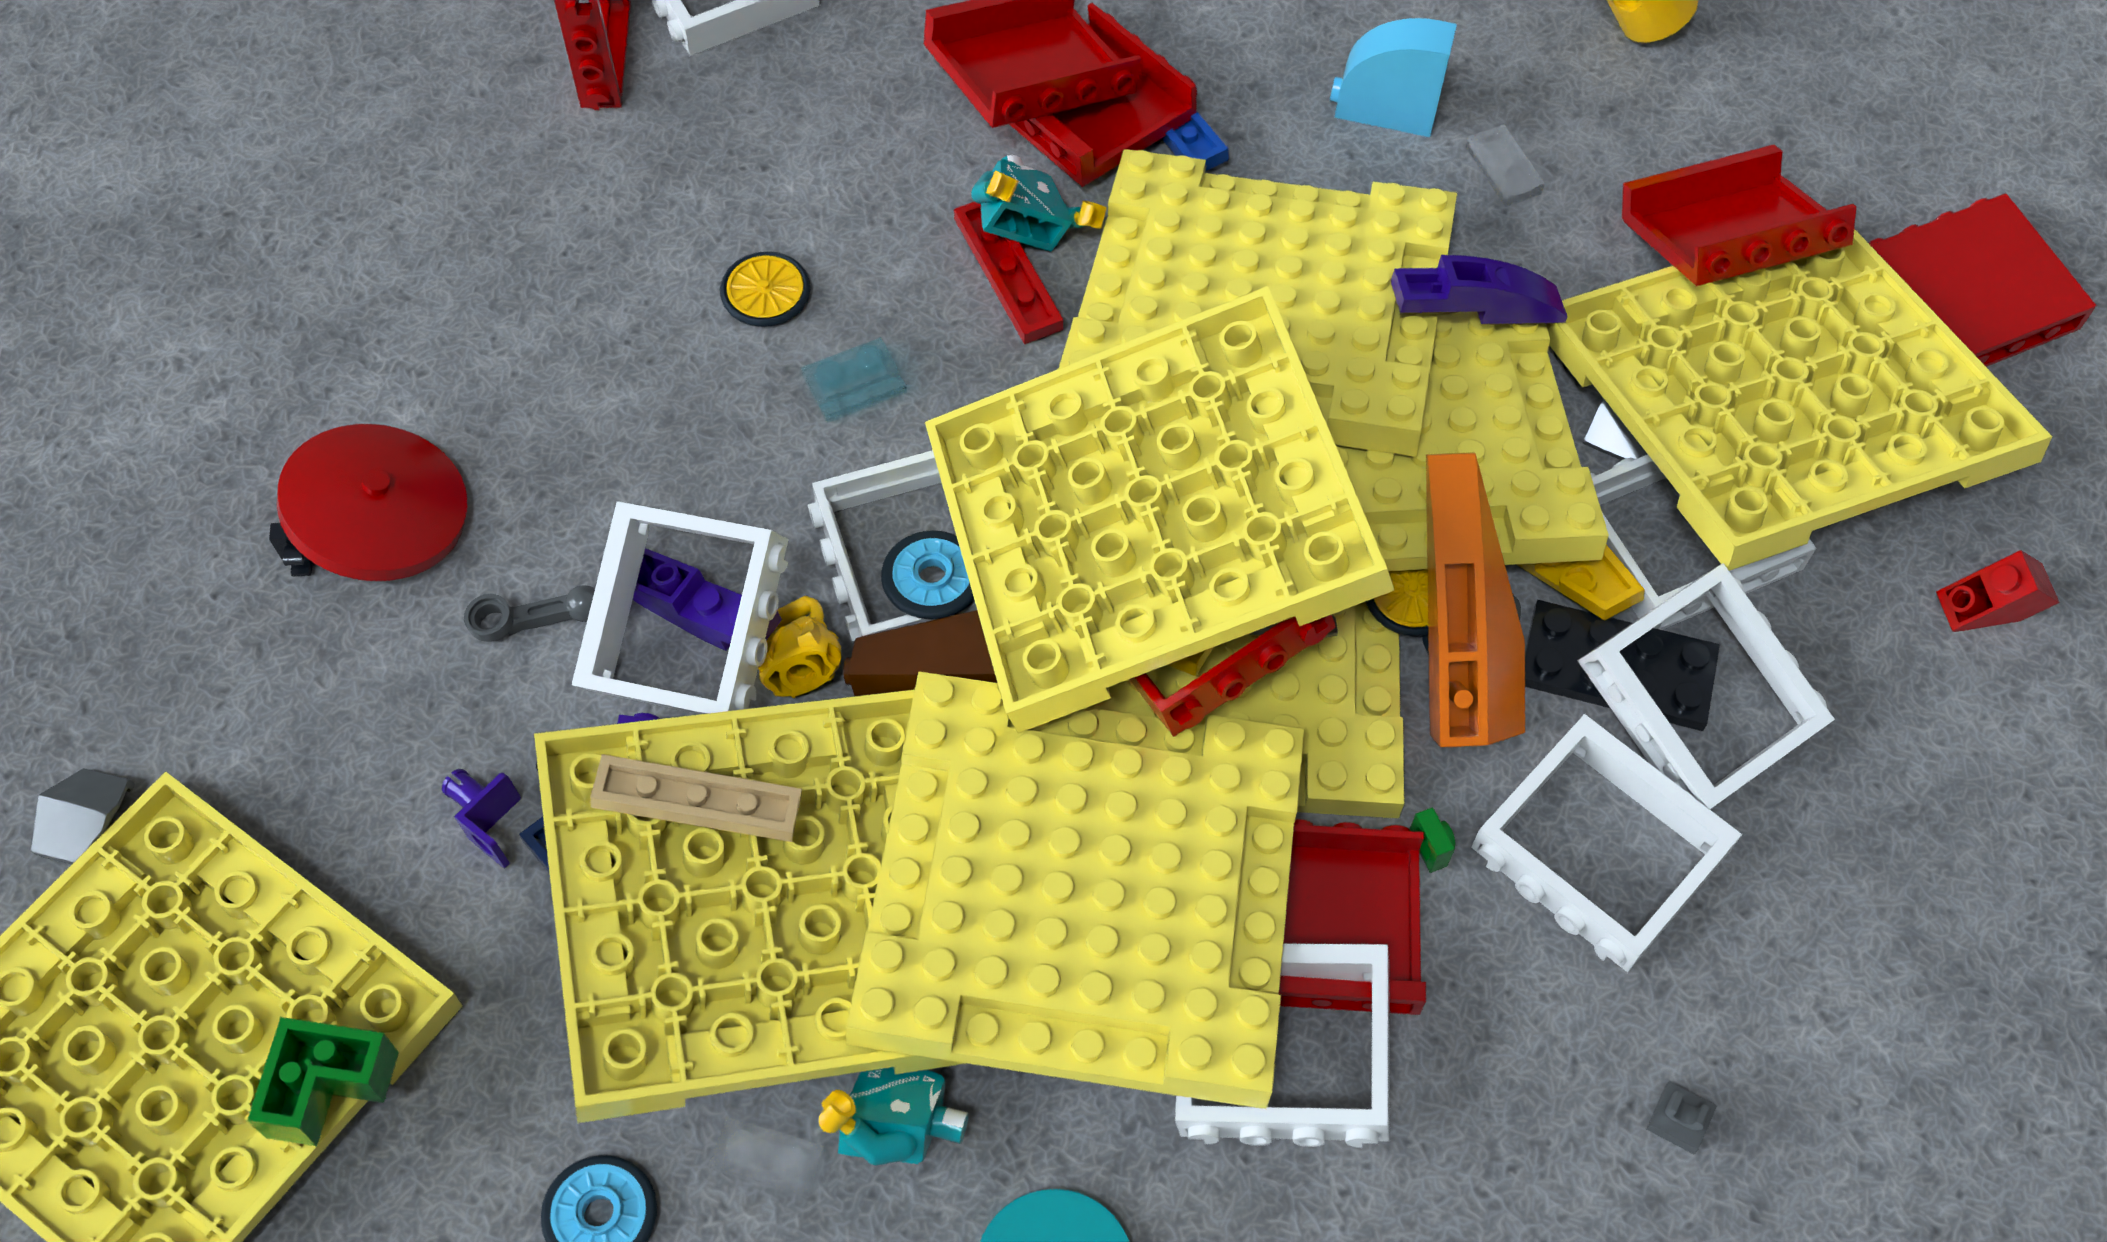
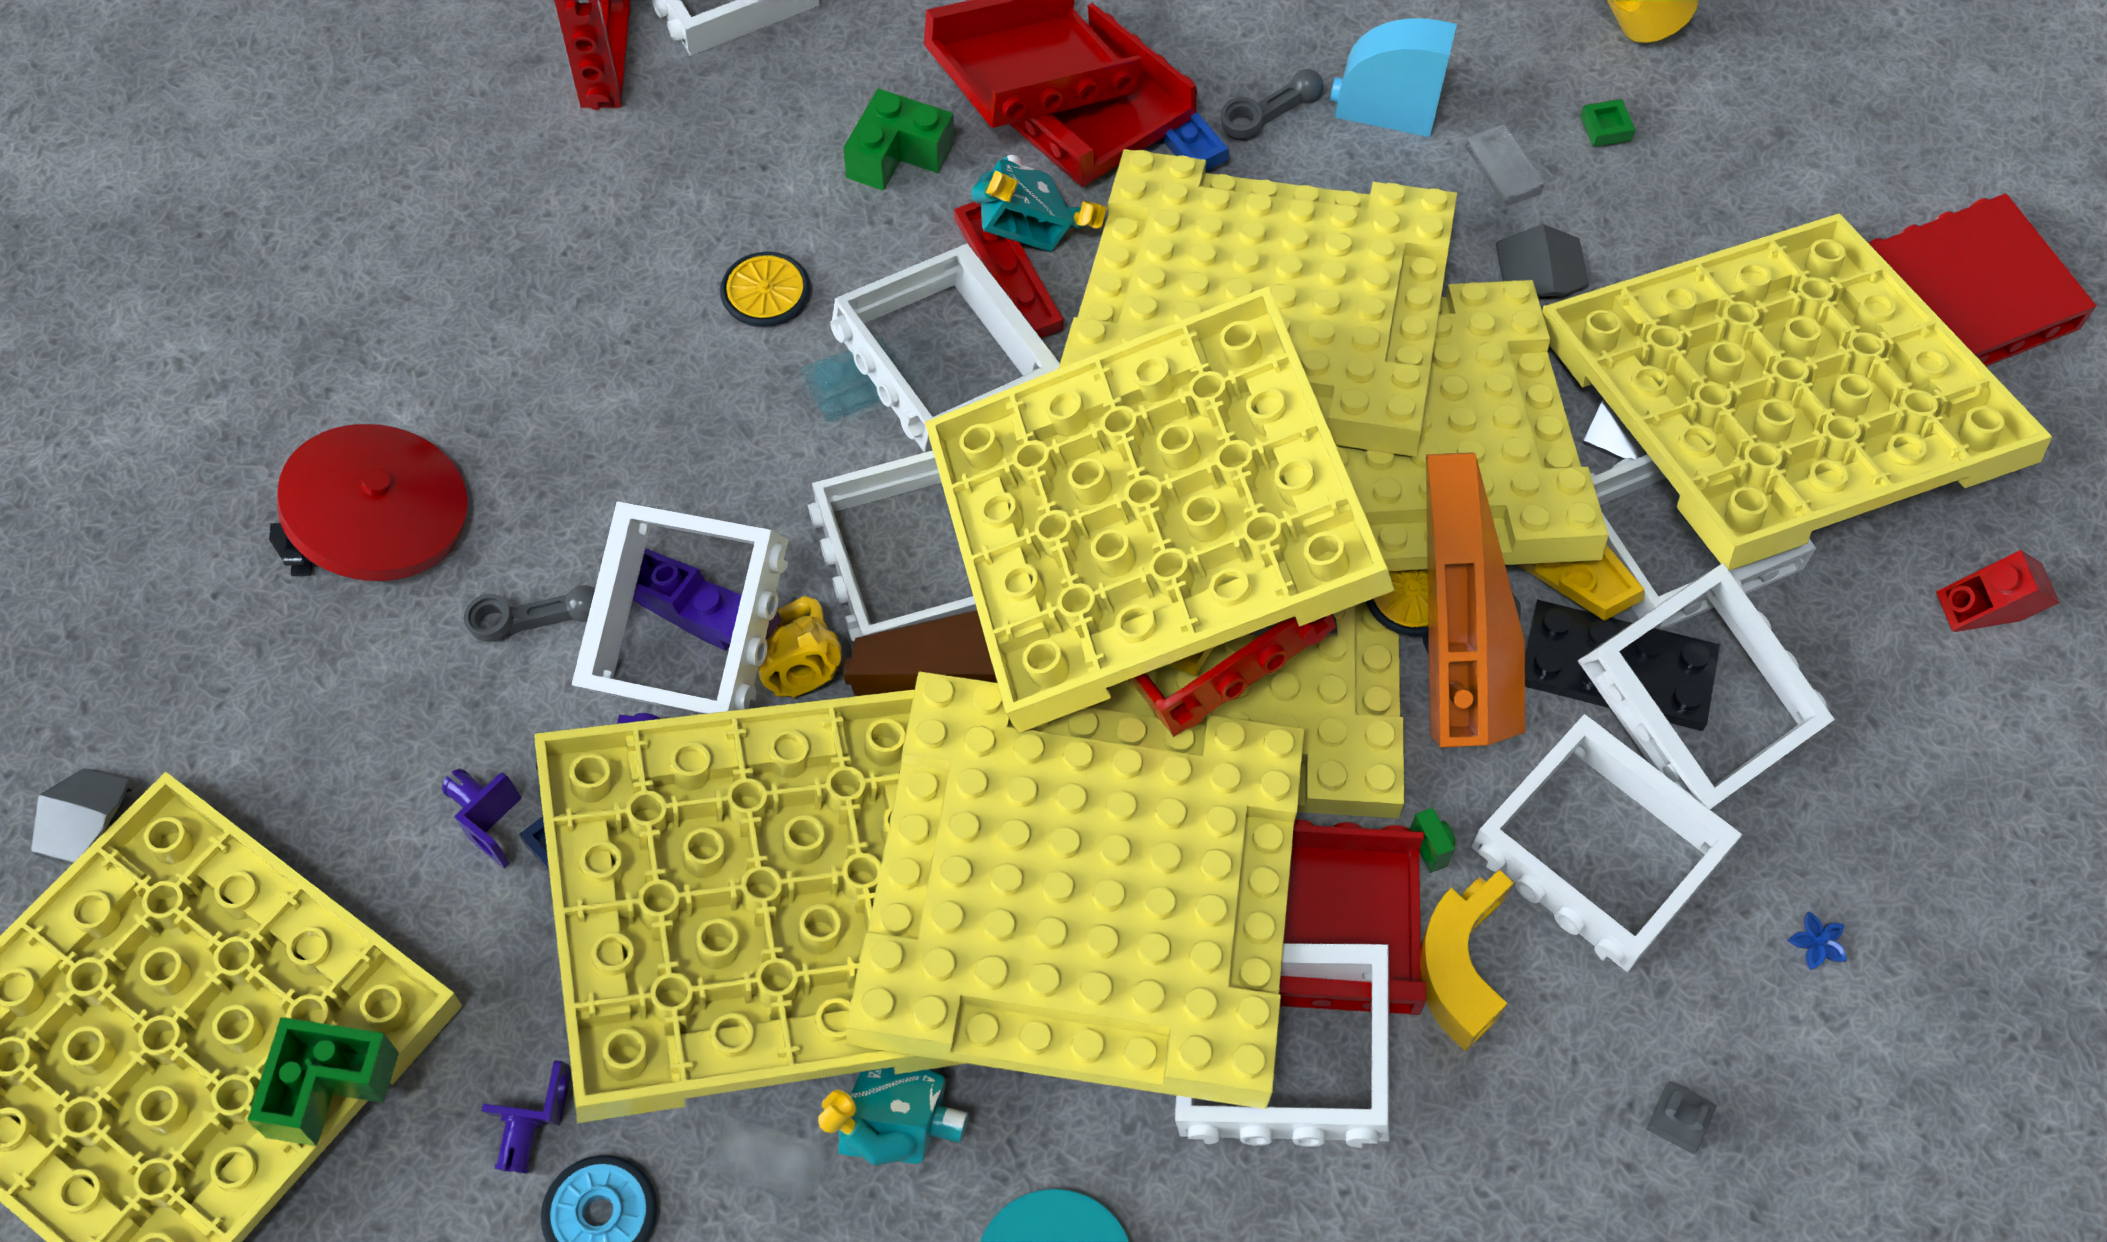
(522, 1123): none -> dark purple bracket
(696, 798): tan plate -> none
(897, 131): none -> green brick
(921, 598): medium azure wheel -> none
(983, 294): none -> white window
(1304, 87): none -> dark grey piece
(1454, 990): none -> yellow arch
(1481, 285): dark purple slope -> none
(1546, 257): none -> dark grey slope
(1607, 122): none -> green plate
(1732, 216): red panel -> none
(1819, 941): none -> blue plant

